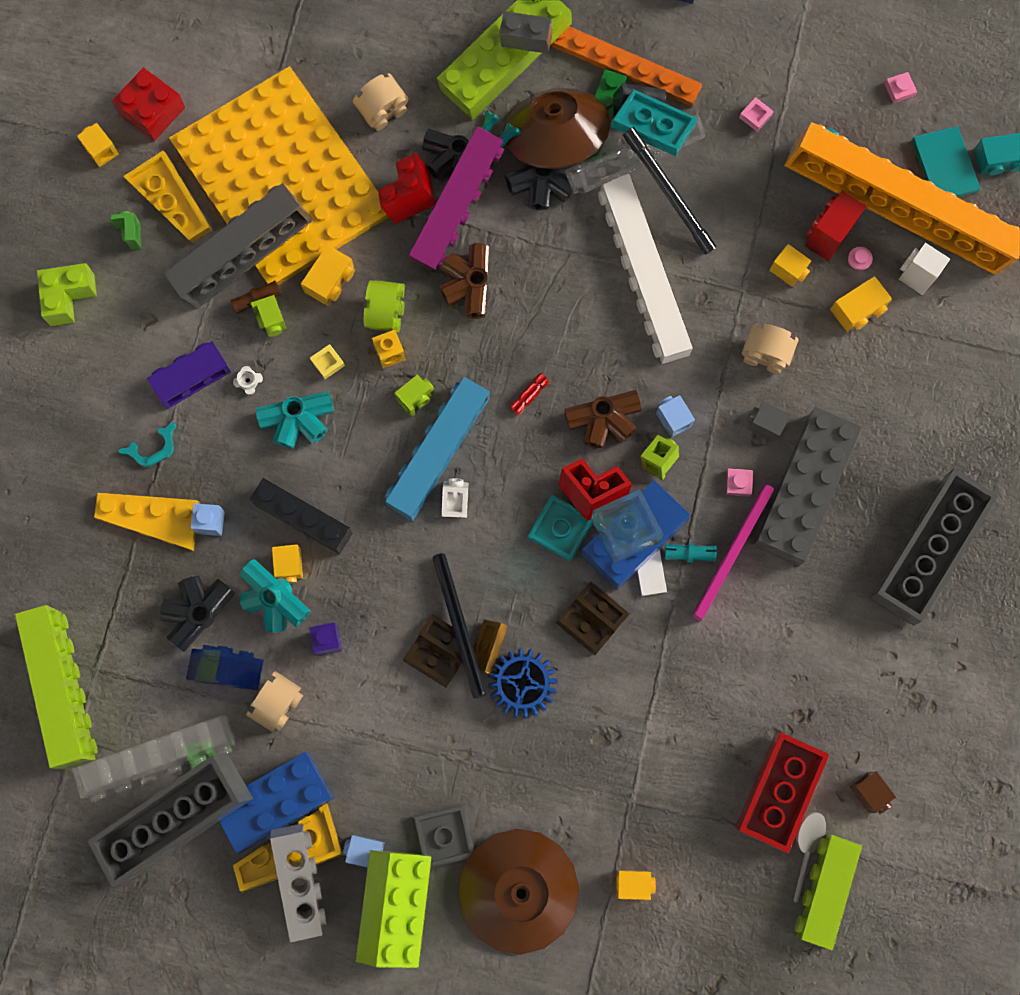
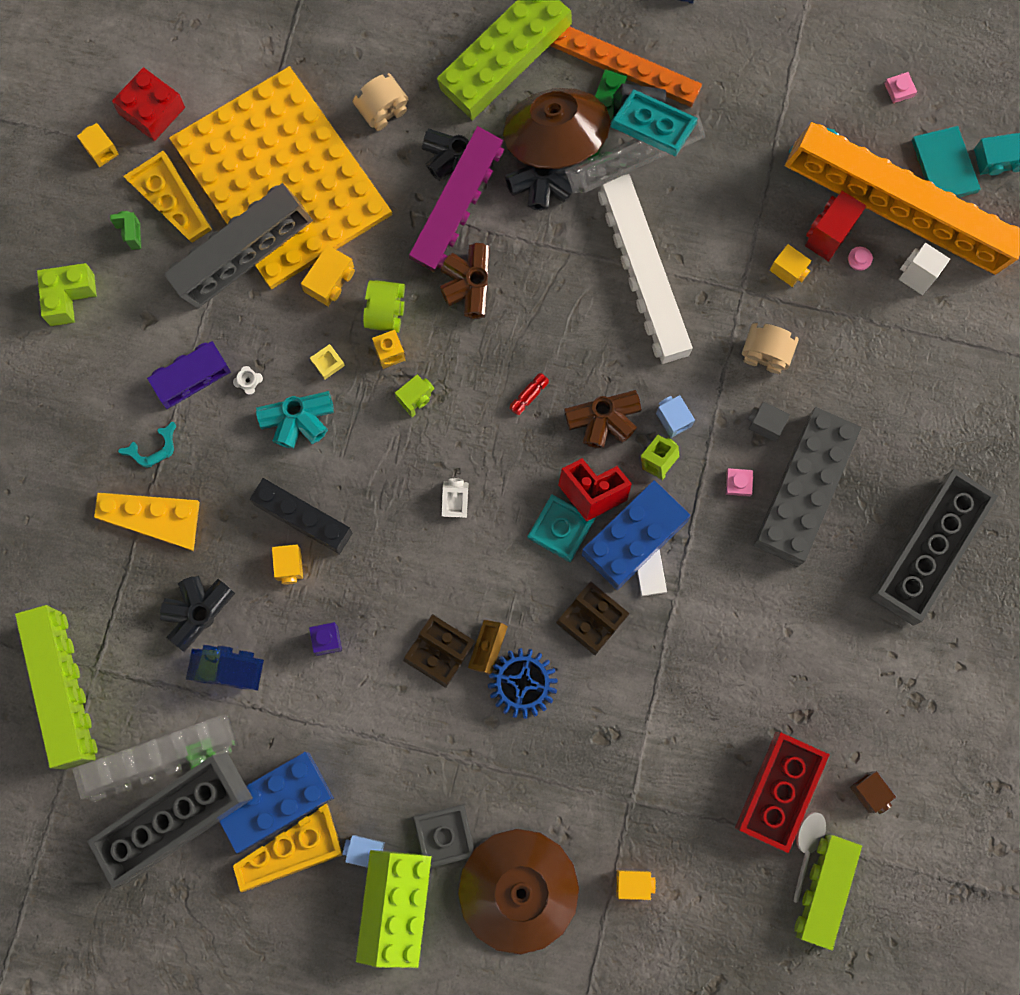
(207, 519): light blue brick -> none
(244, 302): reddish brown pin -> none
(269, 315): lime brick -> none
(273, 596): teal piece -> none
(274, 702): tan brick -> none
(299, 924): light grey brick -> none
(410, 193): red brick -> none
(437, 449): dark azure brick -> none
(459, 626): black axle -> none
(509, 132): teal helmet -> none
(526, 32): dark grey brick -> none
(627, 526): clear light blue brick -> none
(640, 148): black piece -> none
(690, 552): teal pin -> none
(732, 553): dark pink tile -> none
(756, 114): bright pink plate -> none
(861, 304): yellow brick -> none

